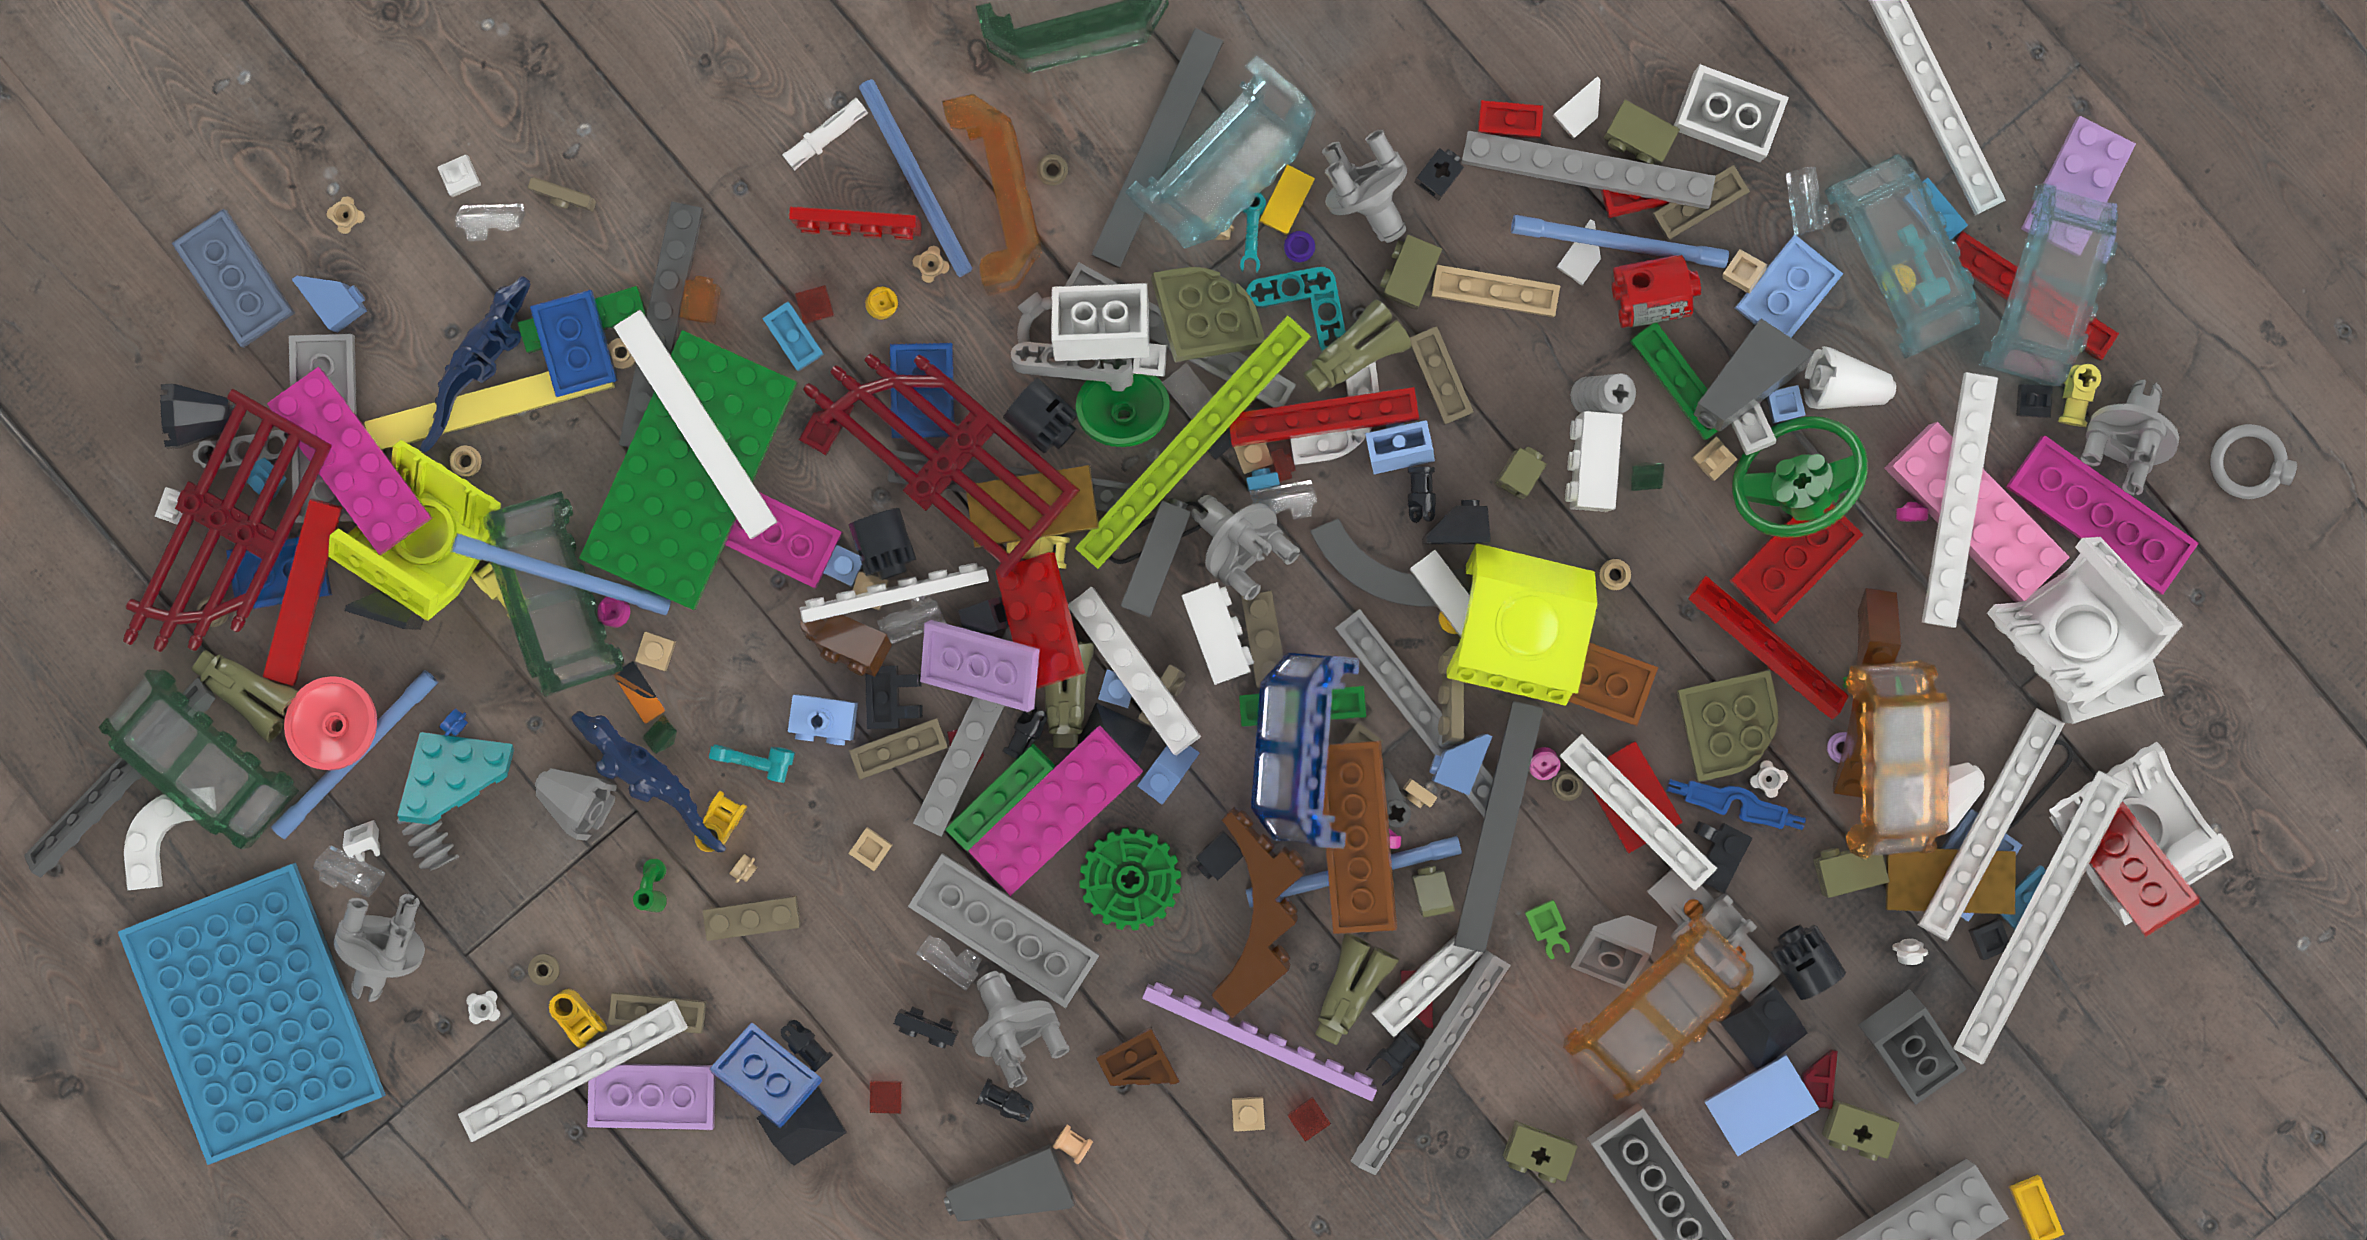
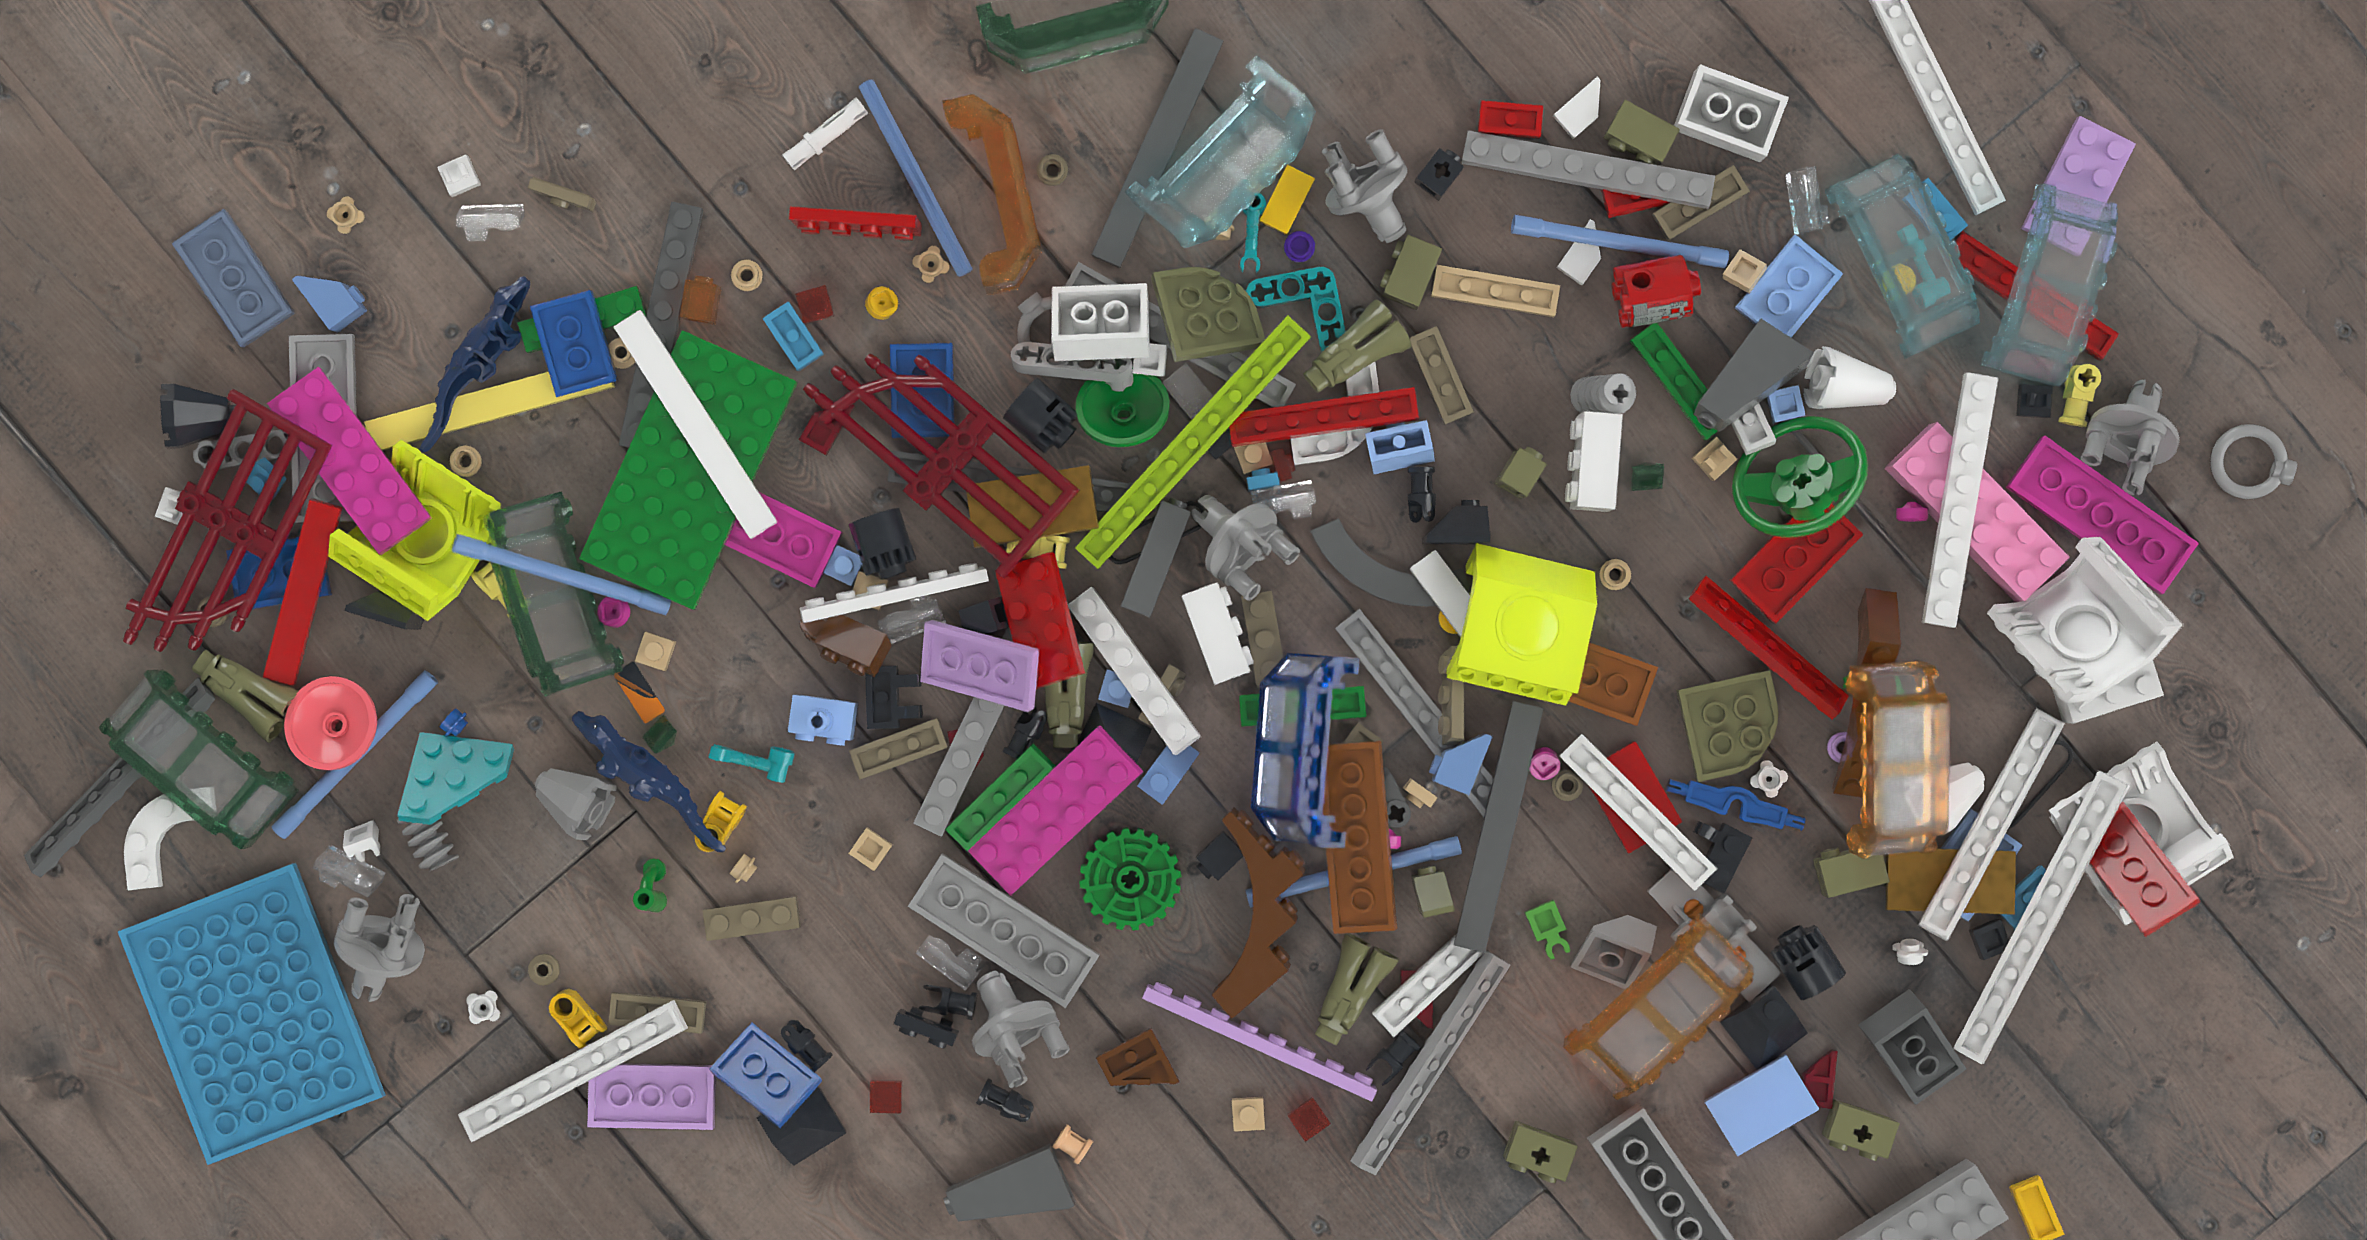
(740, 268): none -> tan plate
(952, 1002): none -> black piece

